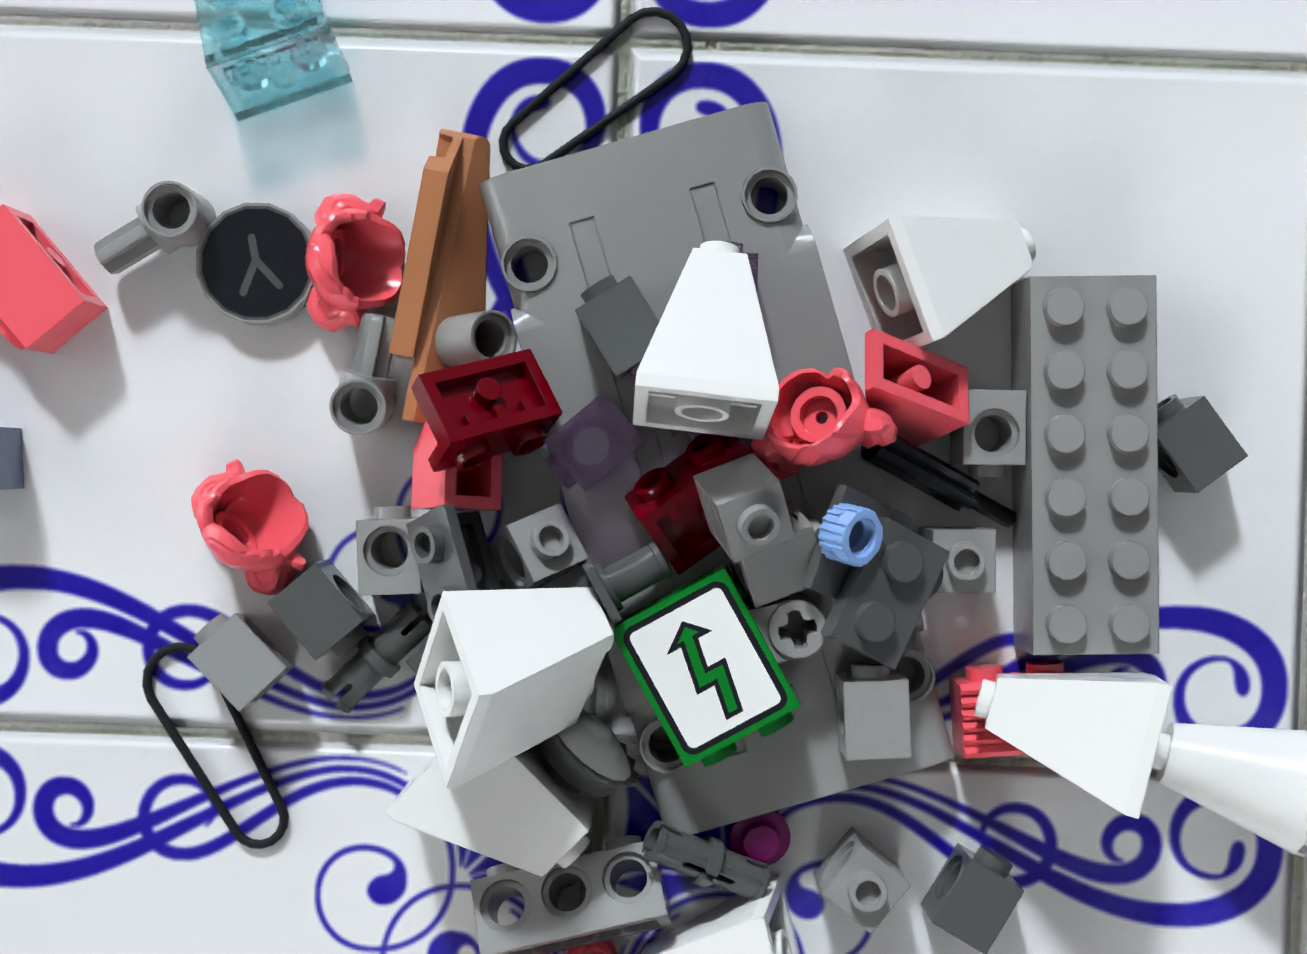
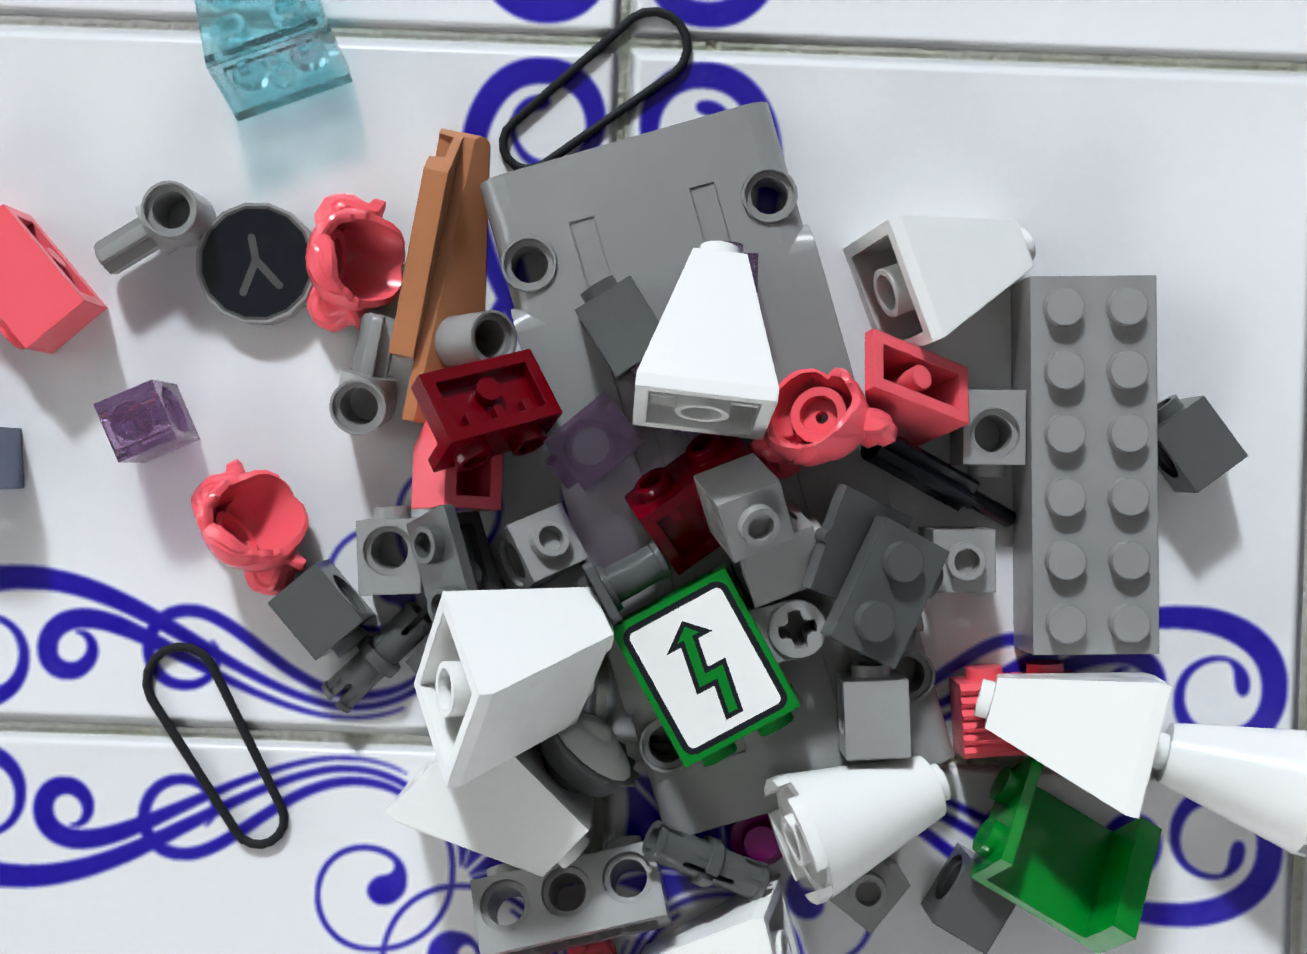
(146, 421): none -> clear purple brick
(238, 659): light grey brick -> none
(852, 817): none -> white cone
(864, 538): light blue axle -> none
(1063, 862): none -> green panel

